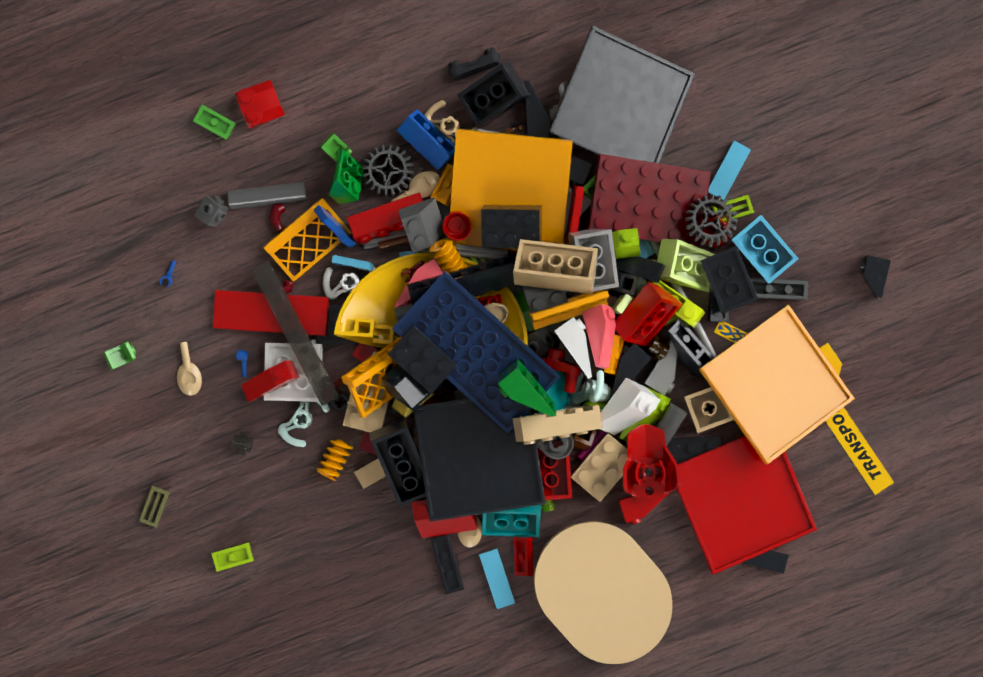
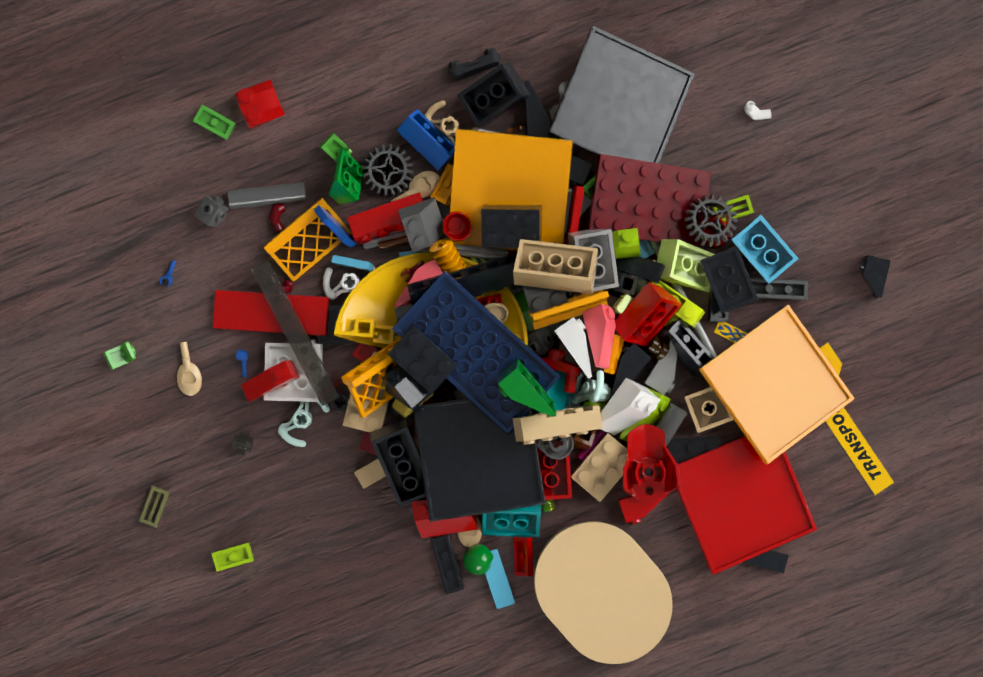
(334, 459): light orange piece -> none
(478, 559): none -> green hair
(728, 170): medium azure tile -> none
(755, 113): none -> white arm

